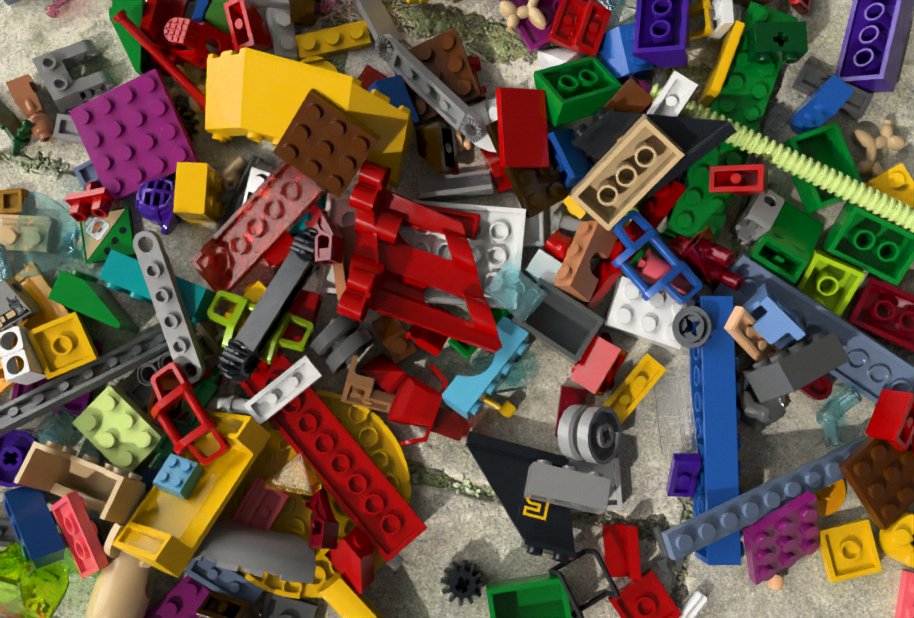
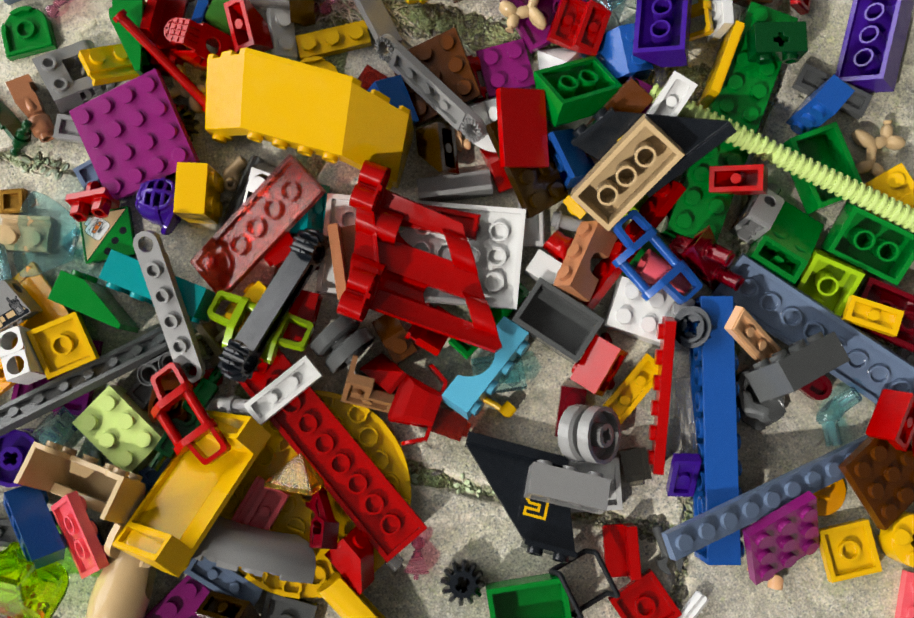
(27, 33): none -> green tile
(107, 64): none -> yellow plate
(178, 476): dark azure piece -> none
(326, 143): reddish brown plate -> none
(327, 242): dark red piece -> none
(416, 563): none -> clear pink piece
(506, 67): none -> magenta plate
(515, 292): clear light blue plate -> none
(634, 465): none -> clear smoke brick
(662, 384): none -> red plate
(774, 318): medium blue panel -> none
(872, 315): none -> yellow plate

